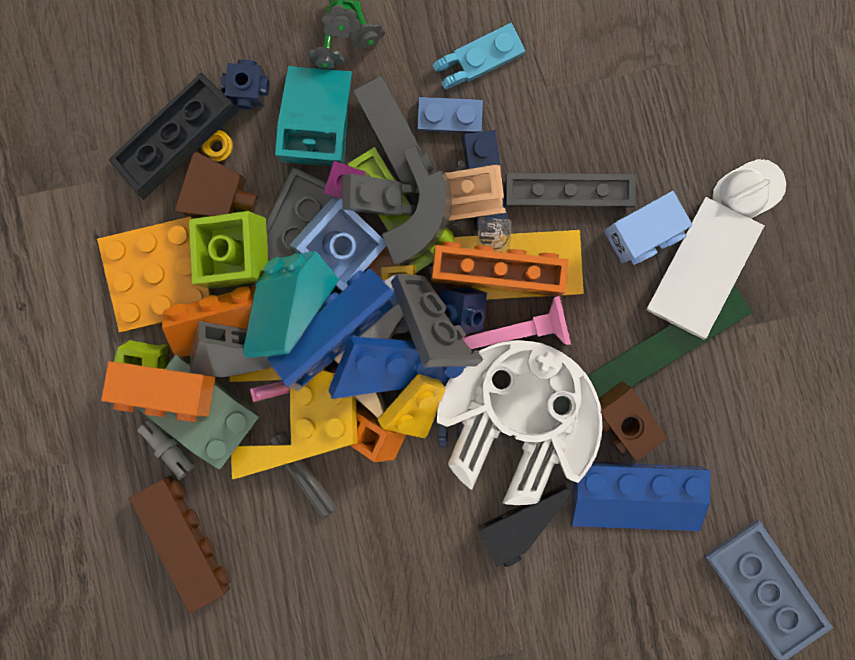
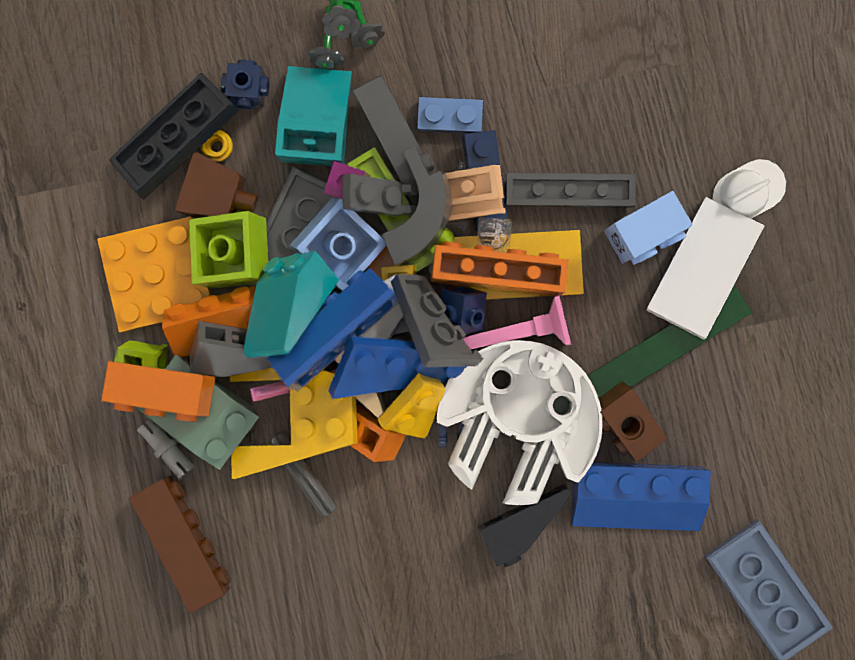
(481, 56): medium azure hinge -> none

